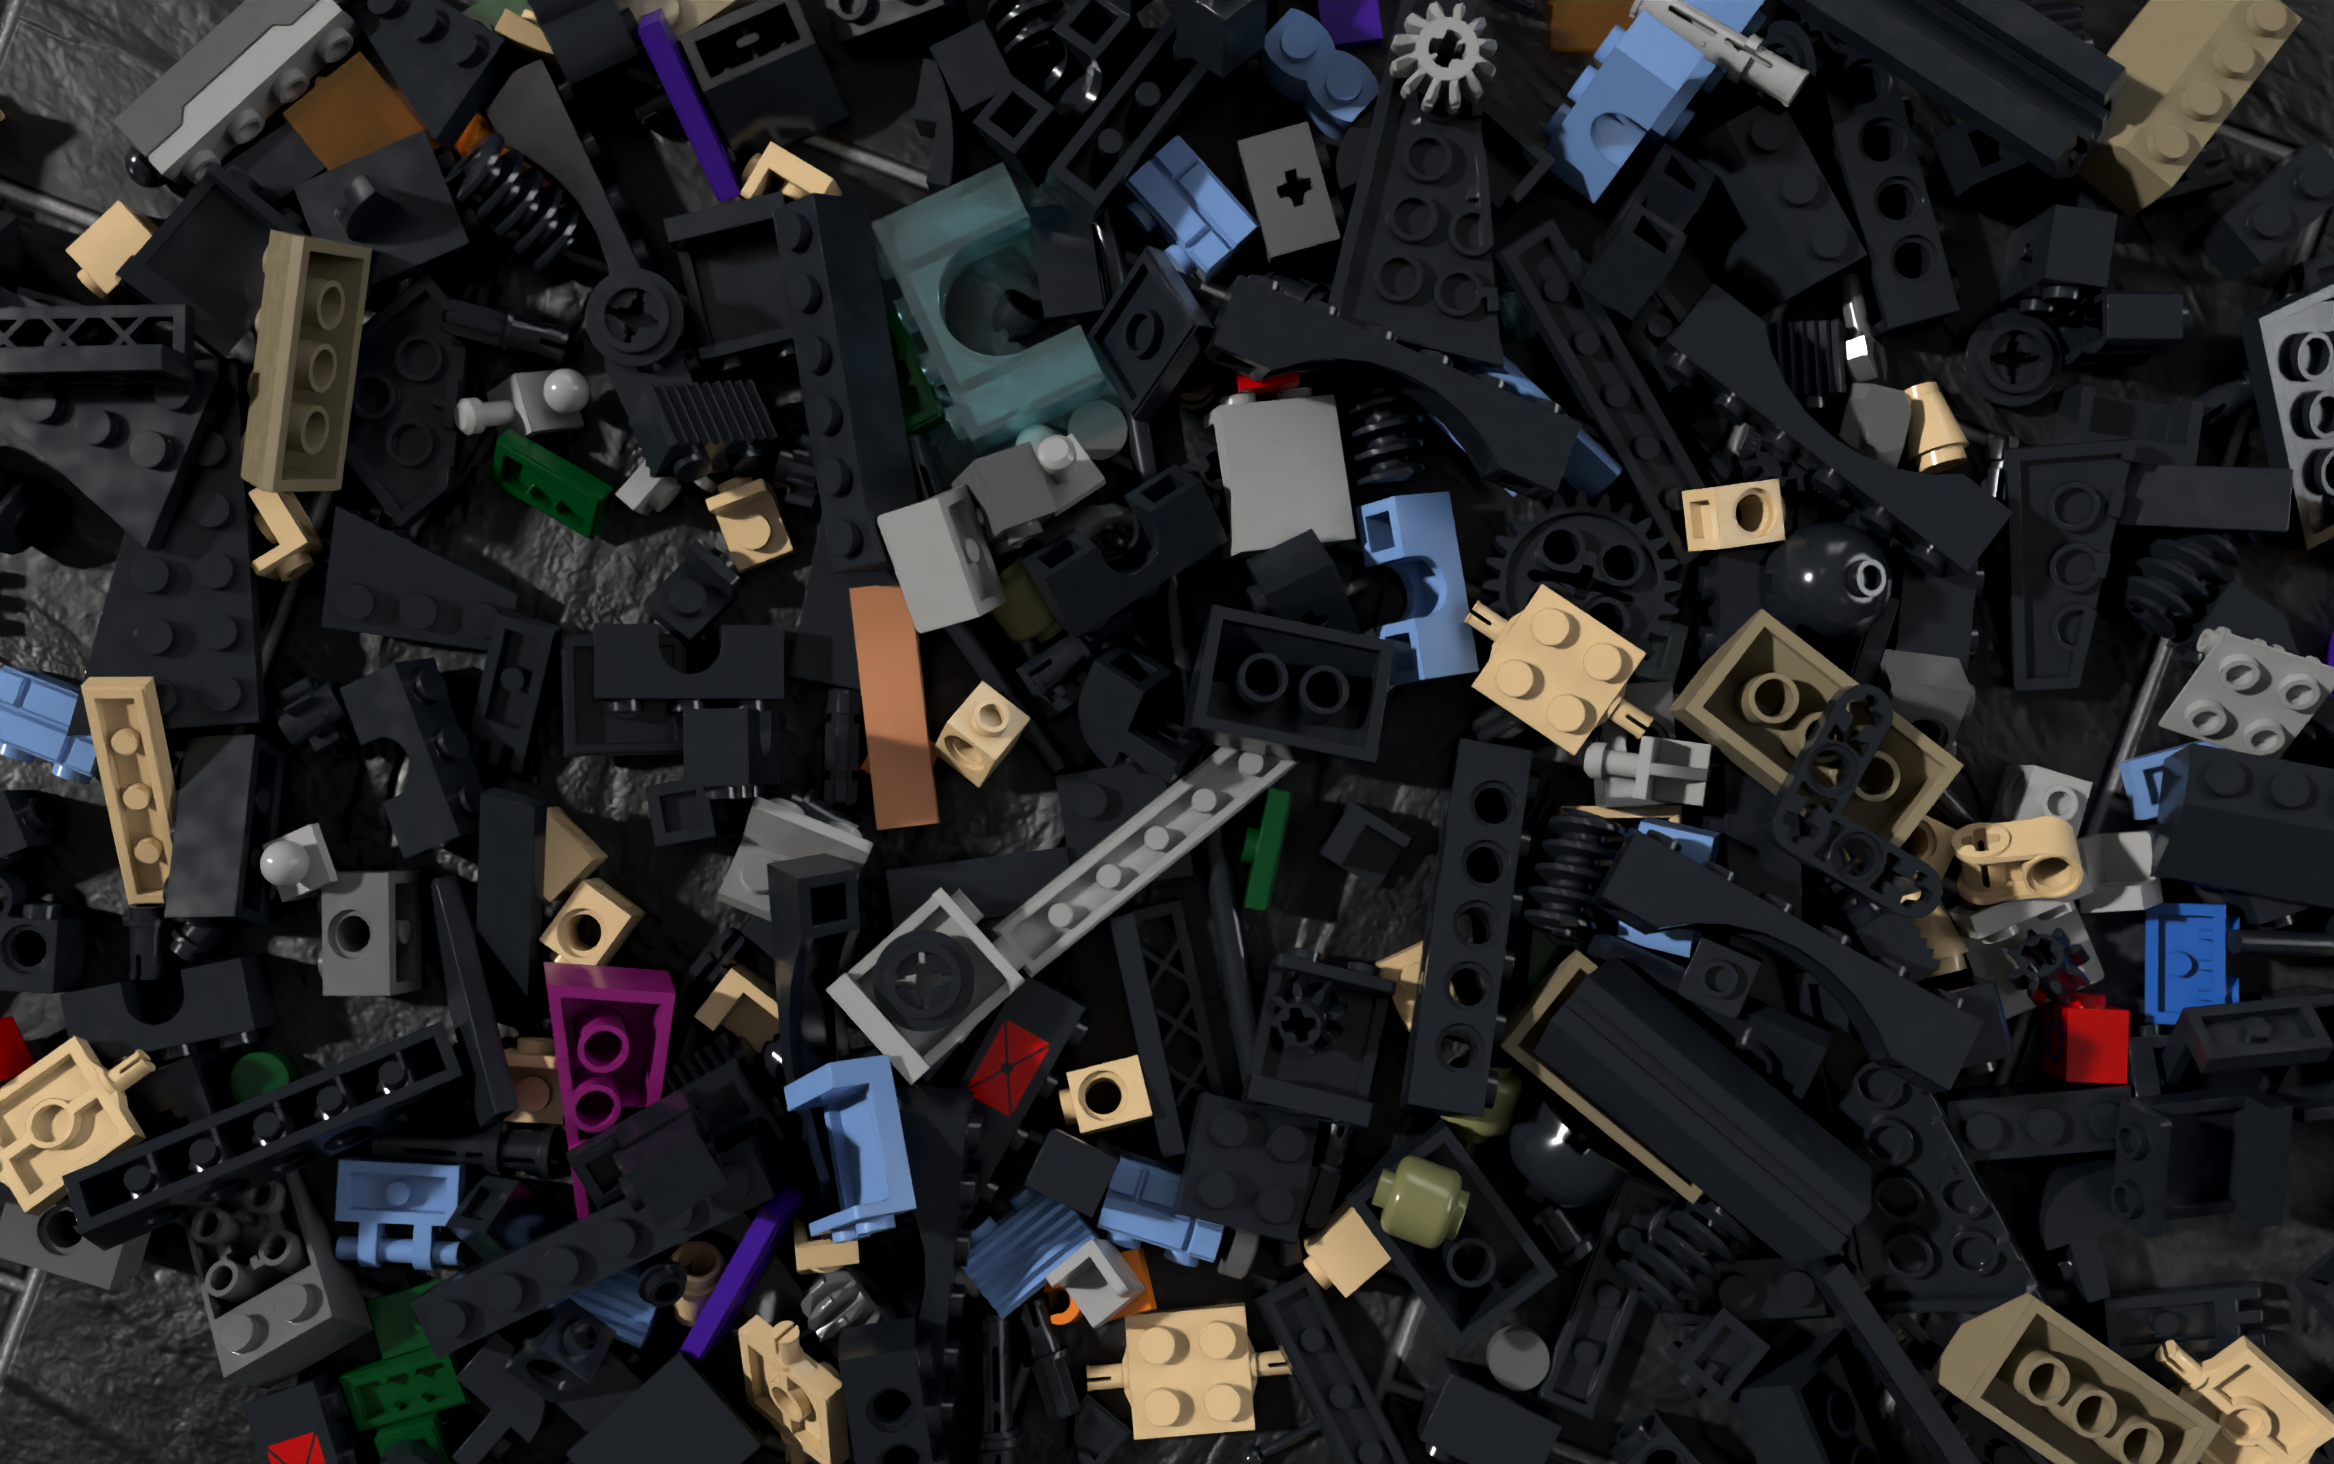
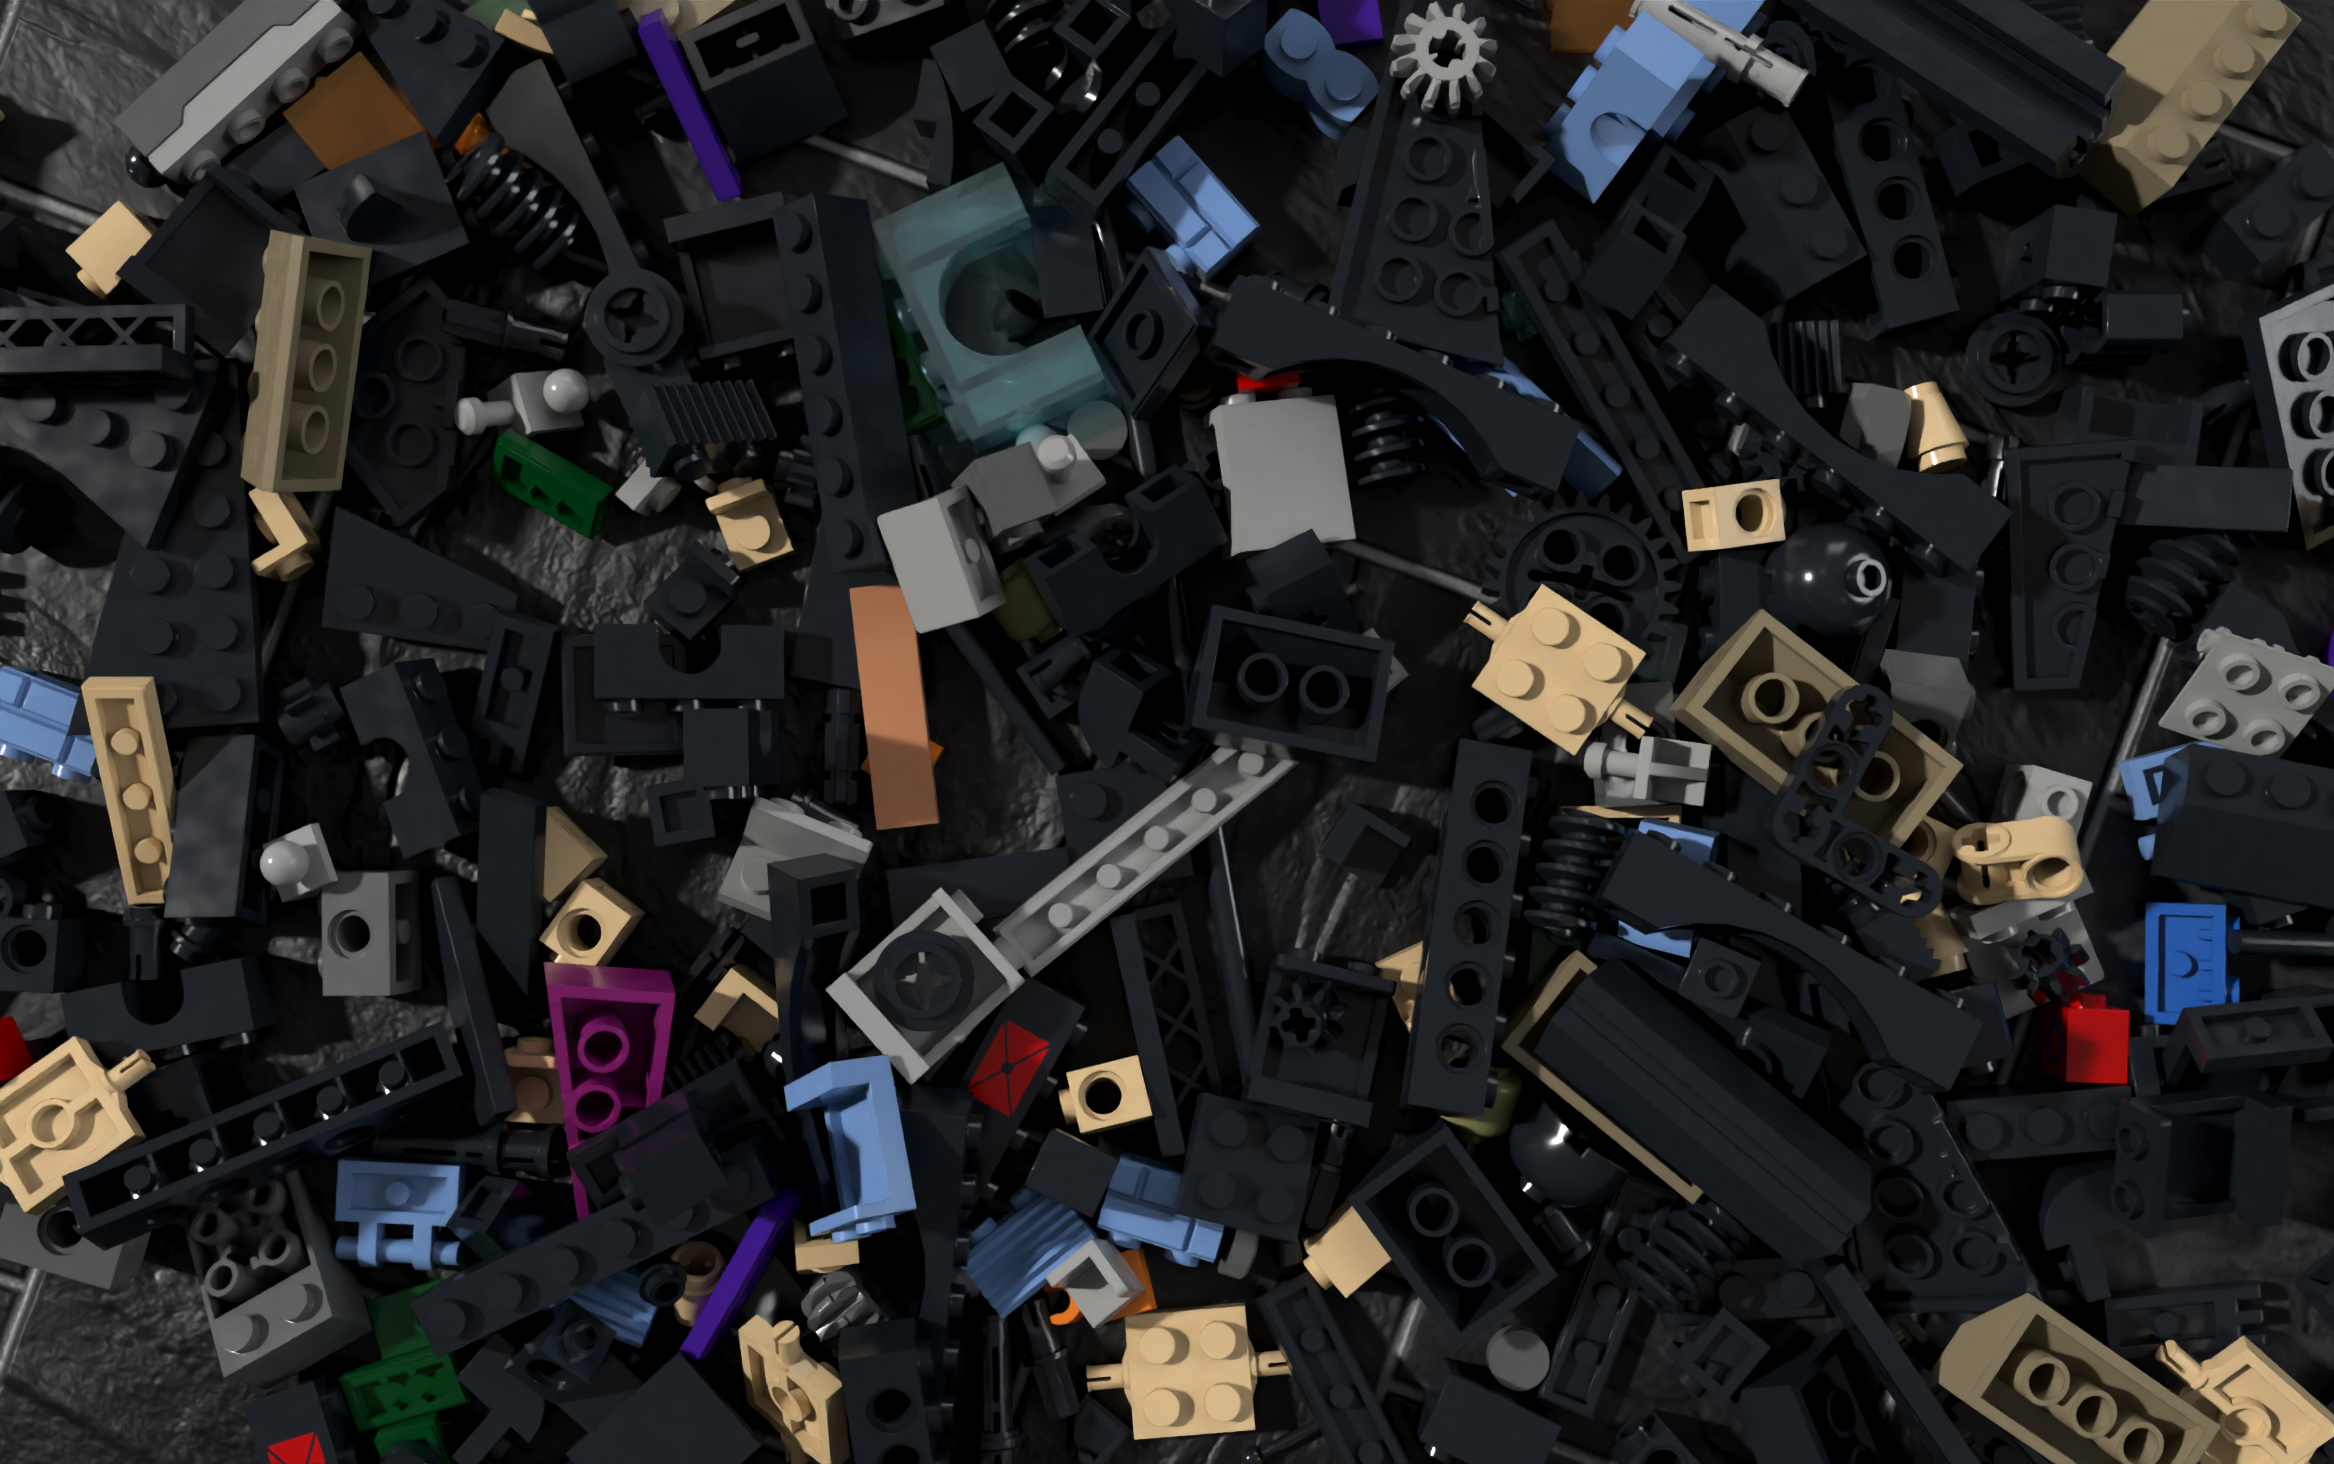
(260, 1073): dark green tile -> none
(781, 167): tan bracket -> none
(980, 734): tan brick -> none
(1263, 849): dark green plate -> none
(1281, 160): dark grey brick -> none
(1420, 544): medium blue arch -> none
(1421, 1202): olive head -> none
(1862, 353): dark grey bar -> none
(2119, 871): light grey panel -> none

